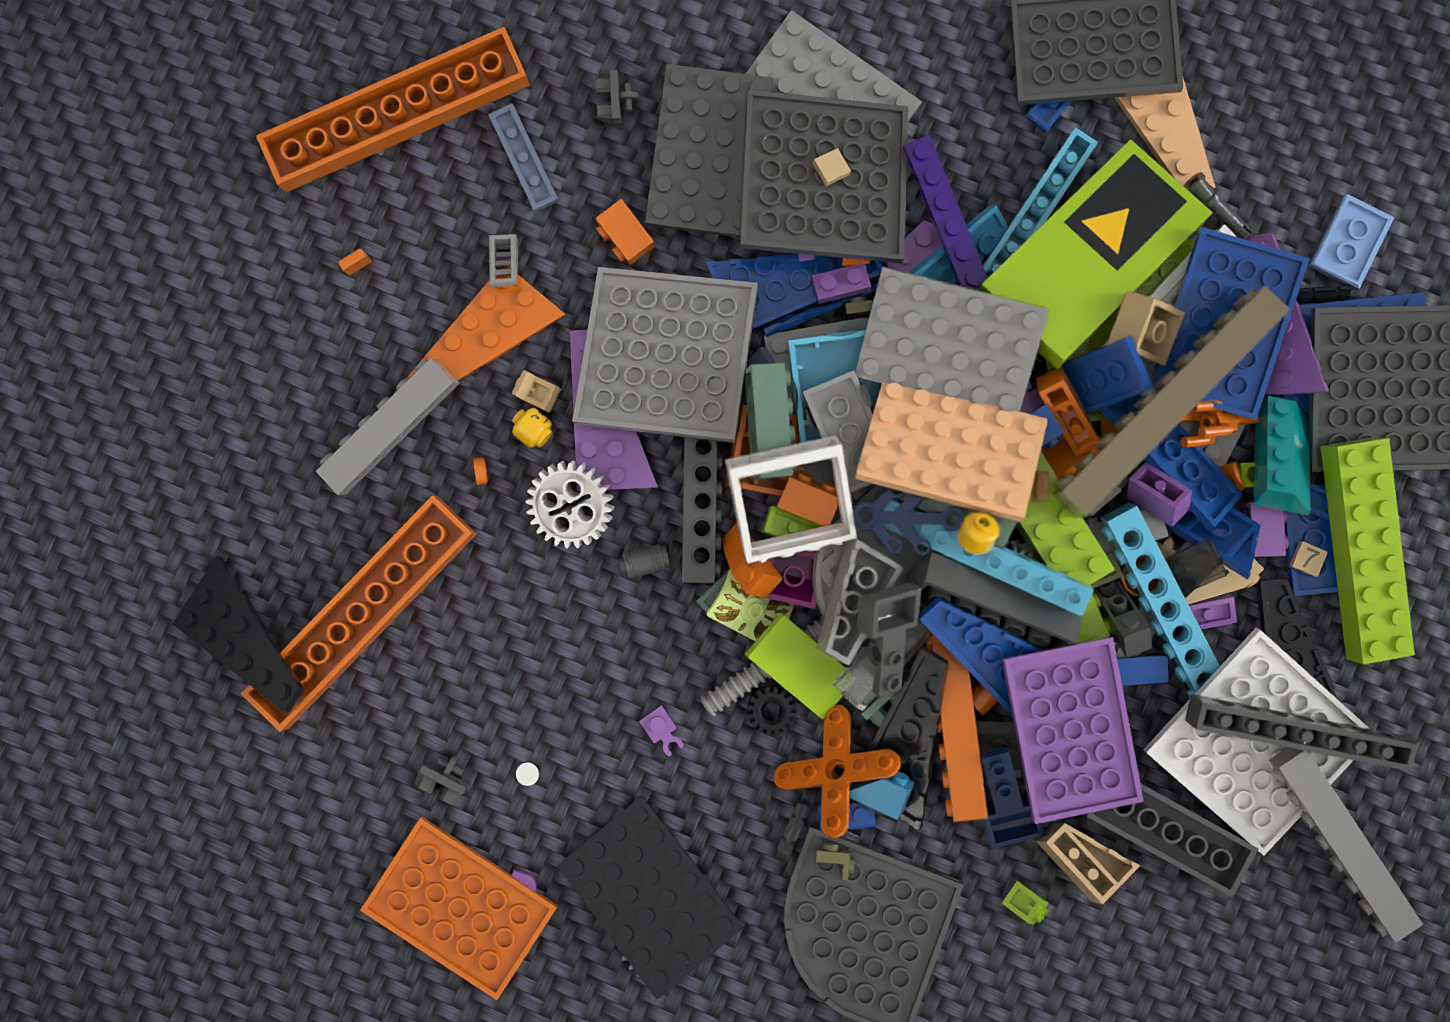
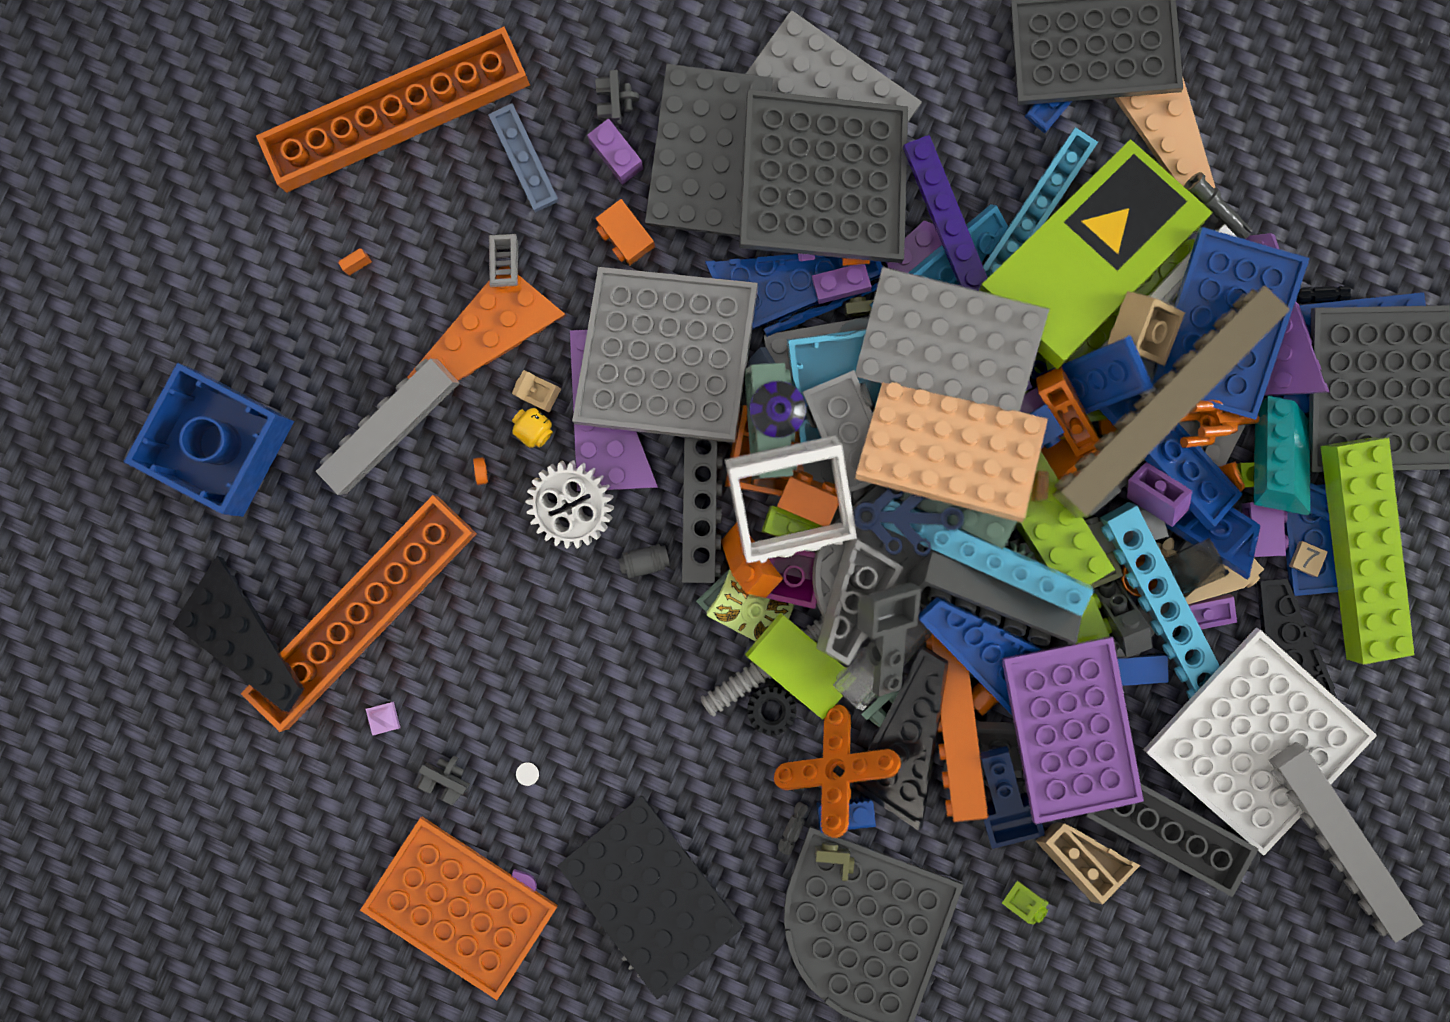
(209, 441): none -> blue brick
(383, 718): none -> lavender tile
(615, 151): none -> medium lavender brick
(659, 726): medium lavender plate -> none
(764, 414): none -> dish
(831, 167): tan tile -> none
(884, 794): dark azure slope -> none
(978, 533): yellow head -> none
(1301, 732): dark grey brick -> none
(1351, 241): light blue tile -> none

